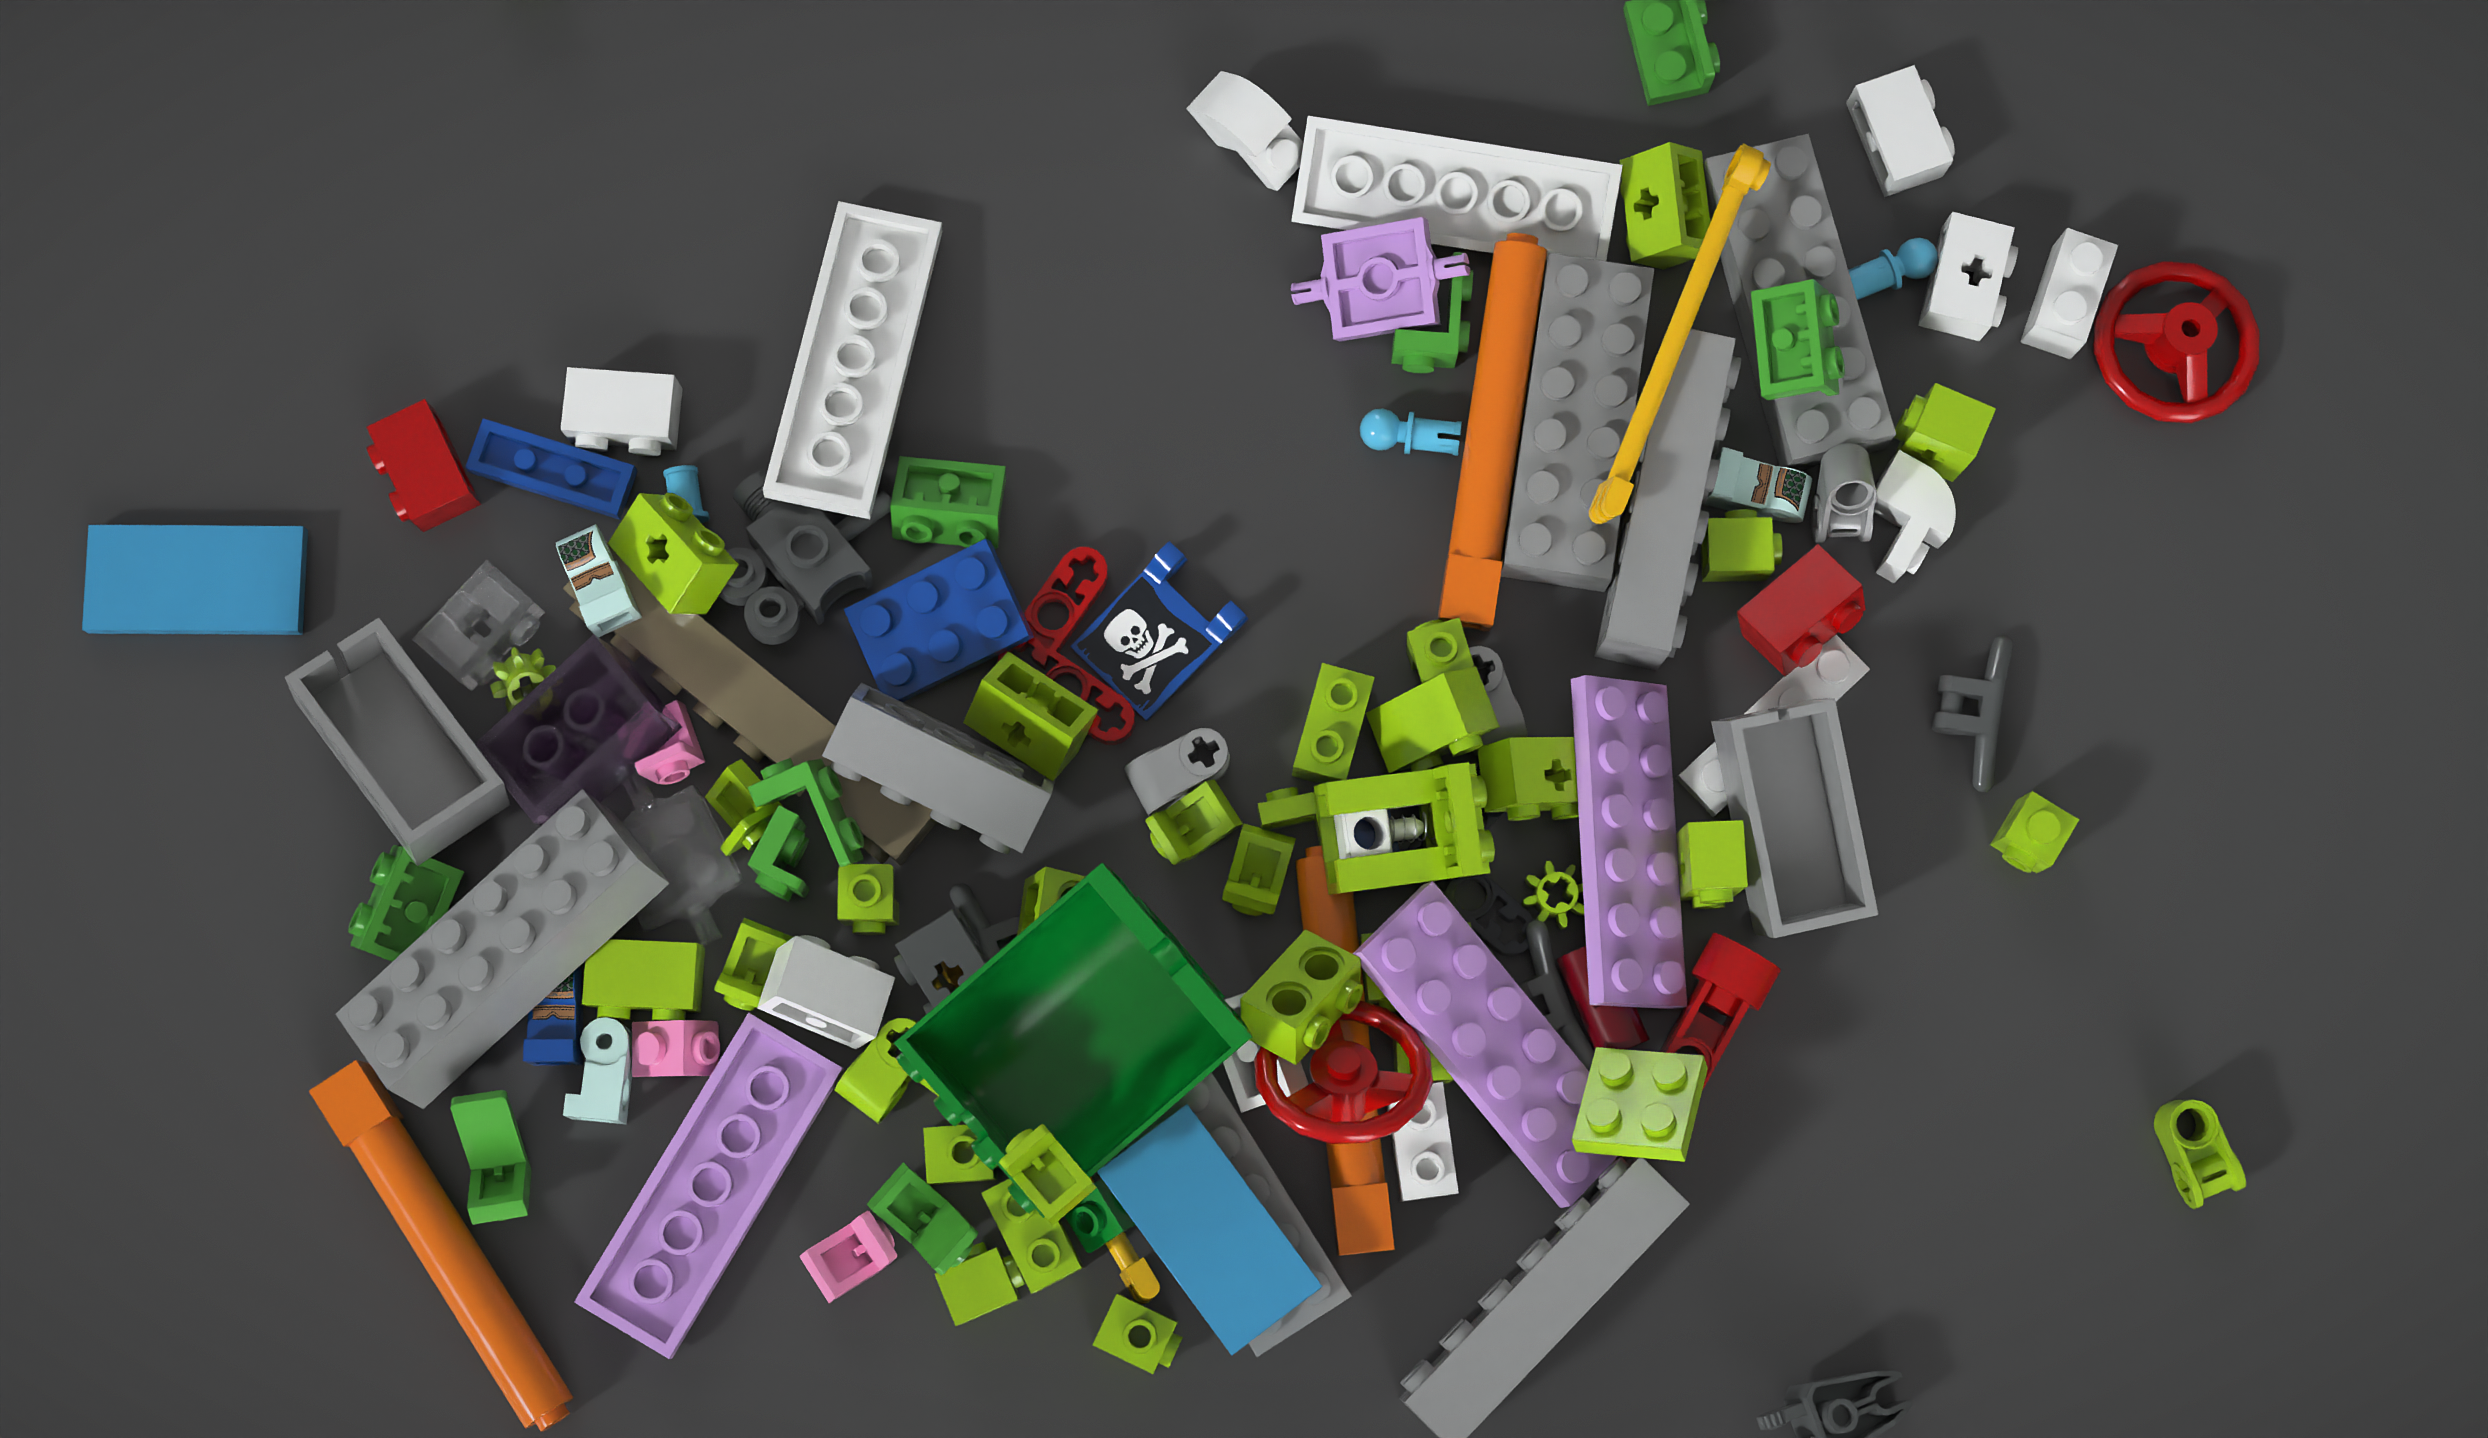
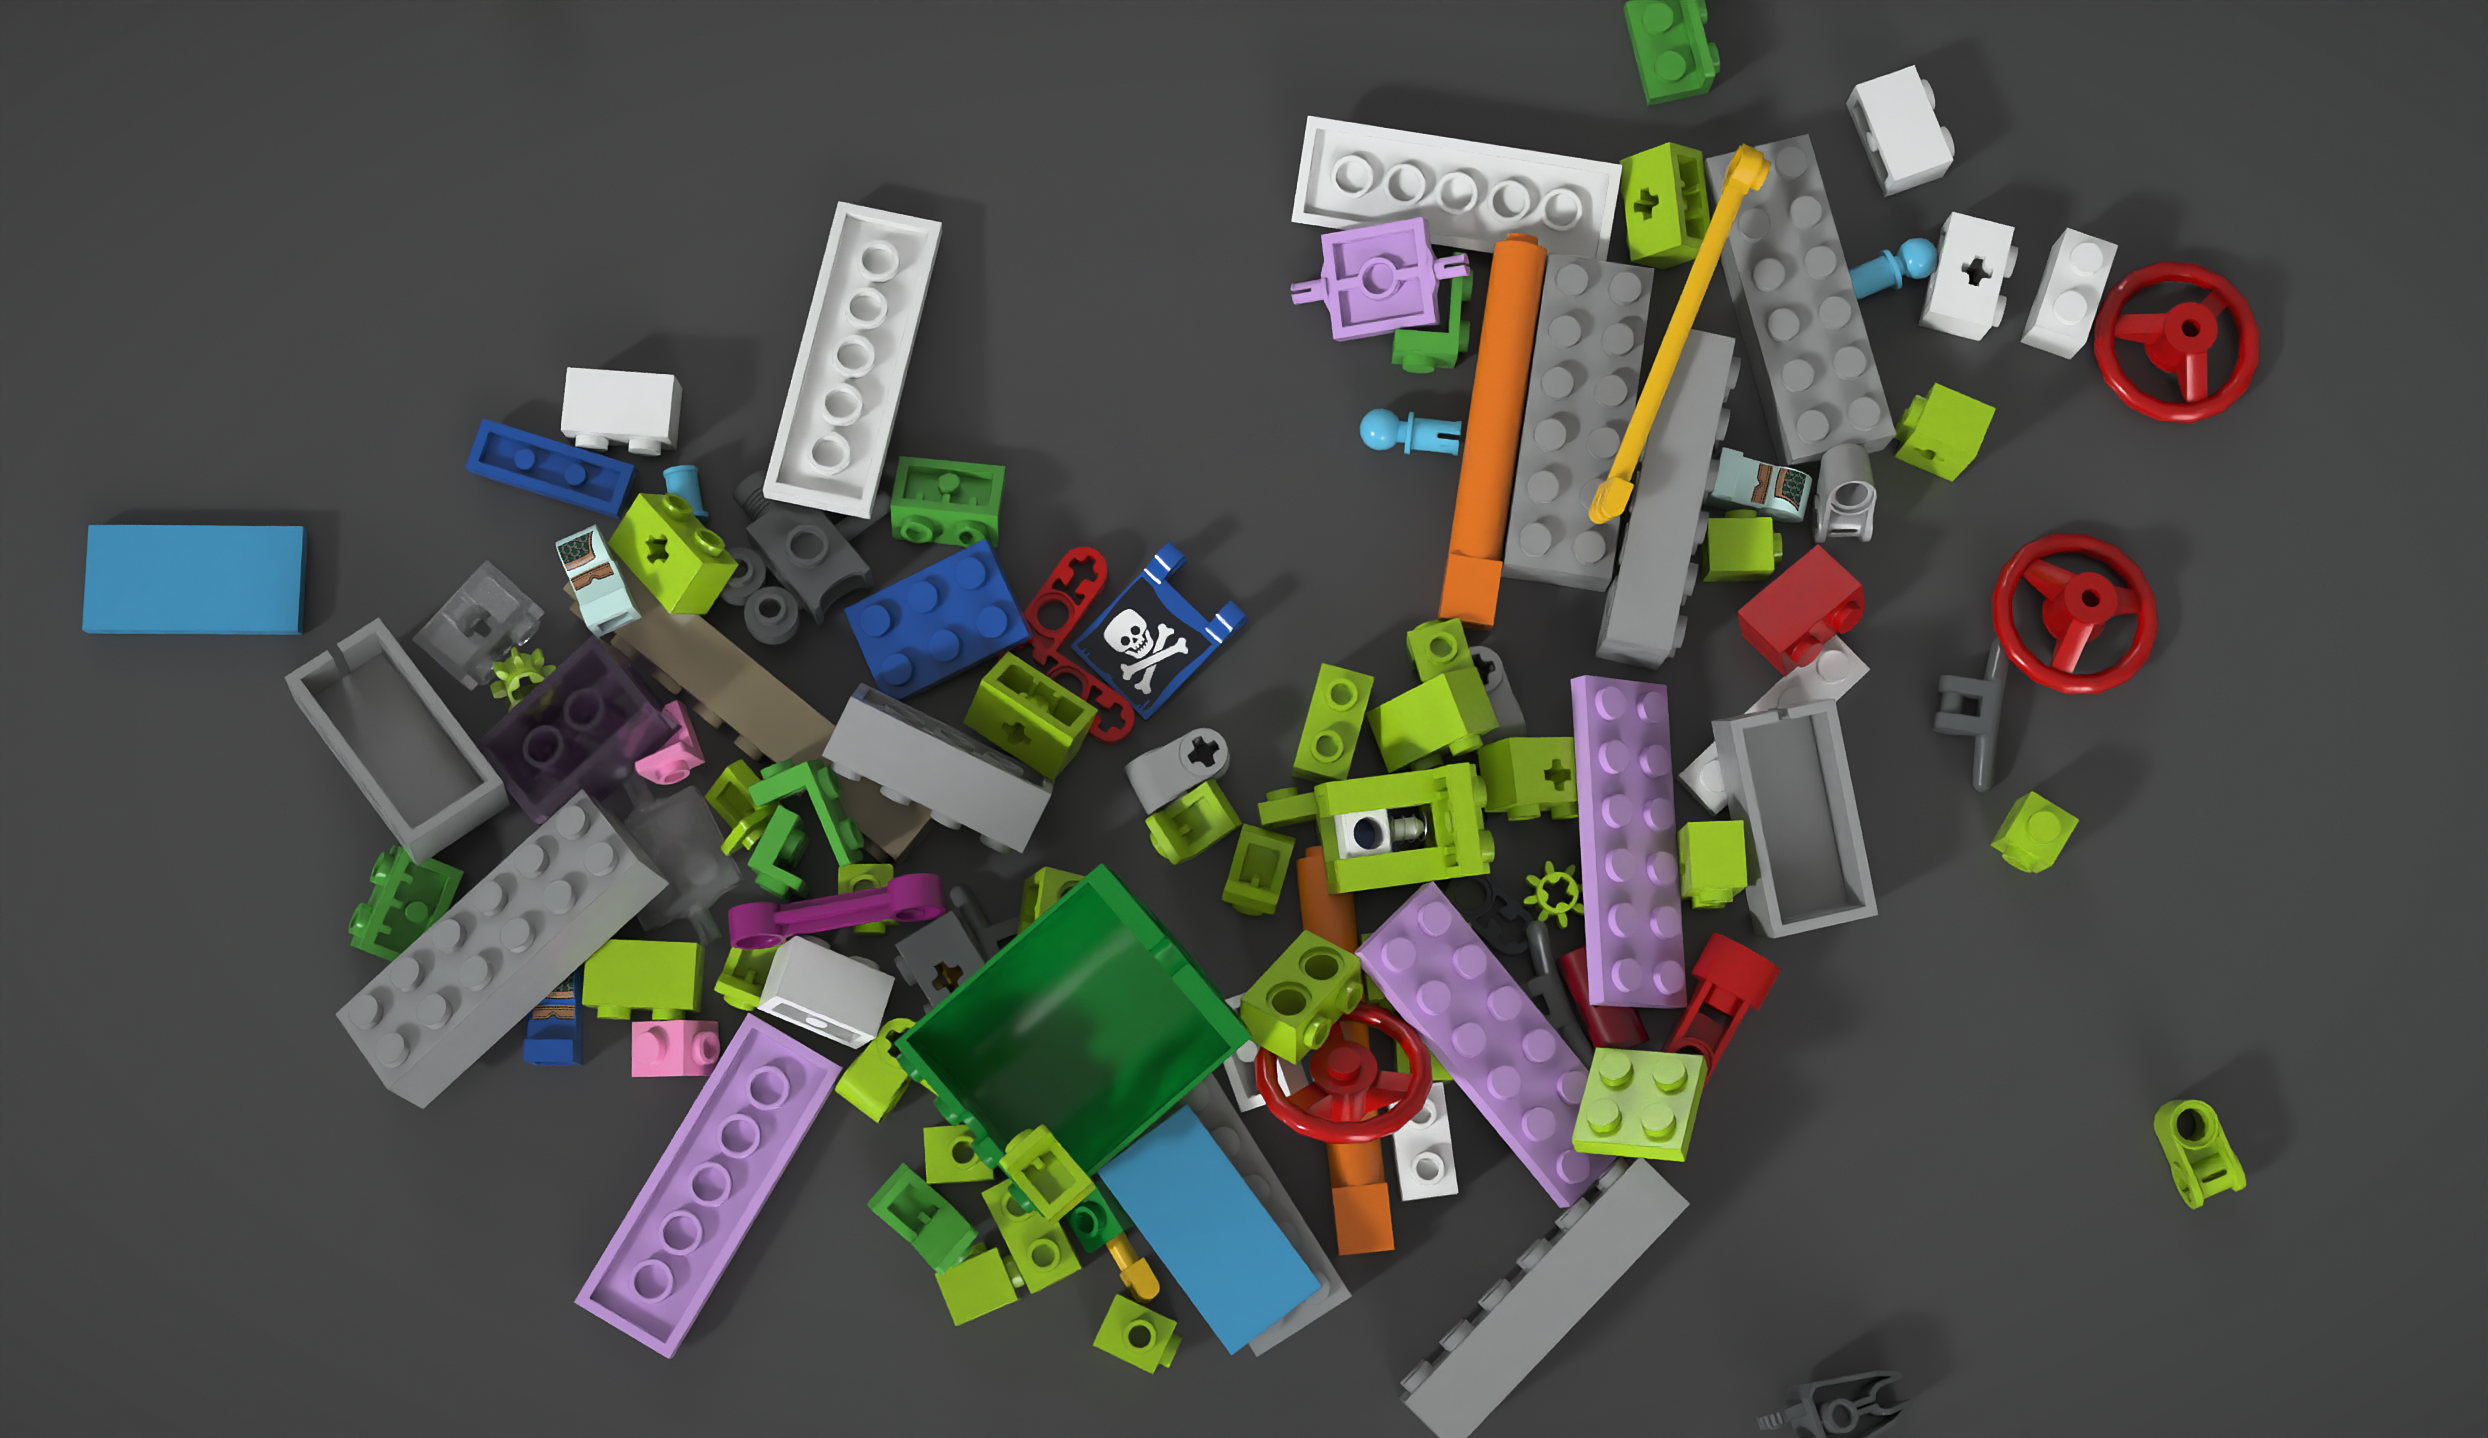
(372, 1127): orange brick -> none
(421, 466): red brick -> none
(495, 1155): bright green bracket -> none
(606, 1074): light aqua leg -> none
(850, 1256): bright pink bracket -> none
(903, 899): none -> magenta piece
(1251, 123): white brick -> none
(1796, 340): bright green bracket -> none
(1919, 504): white brick -> none
(2075, 611): none -> red piece

